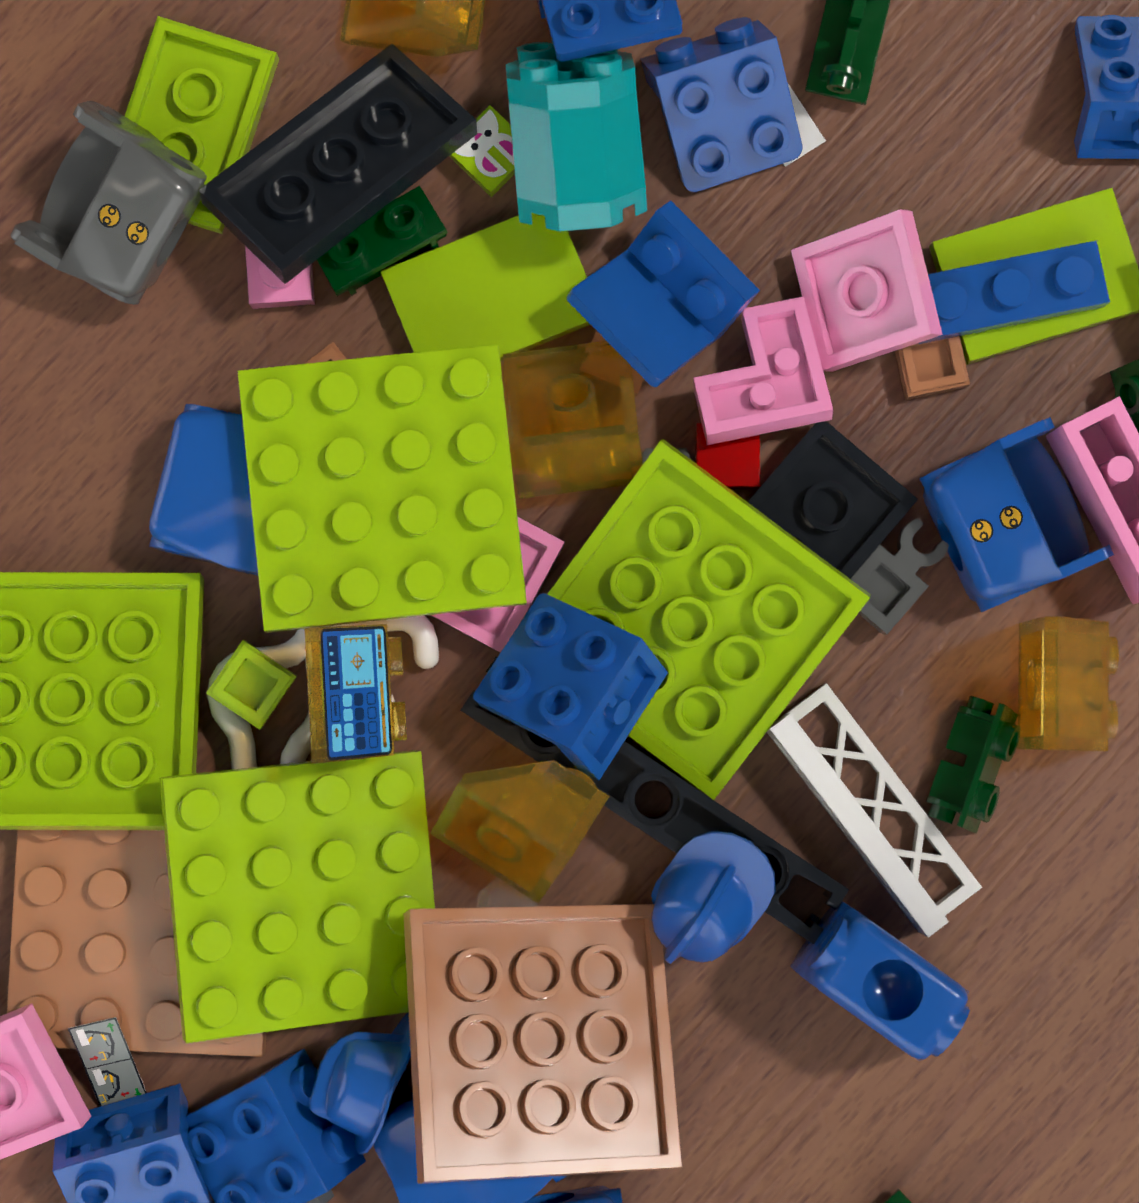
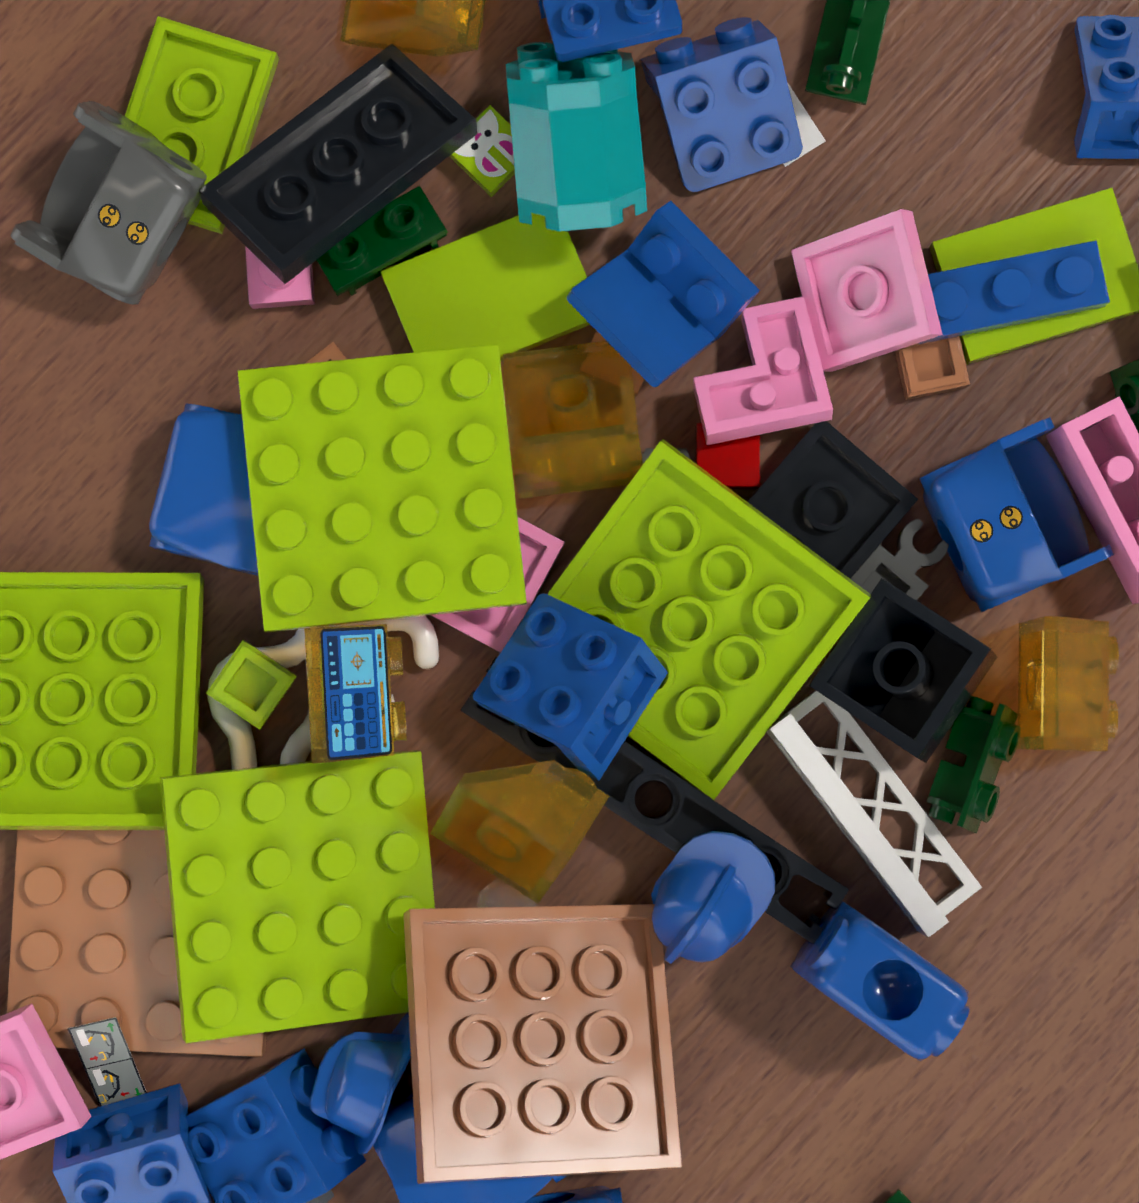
(904, 670): none -> black slope

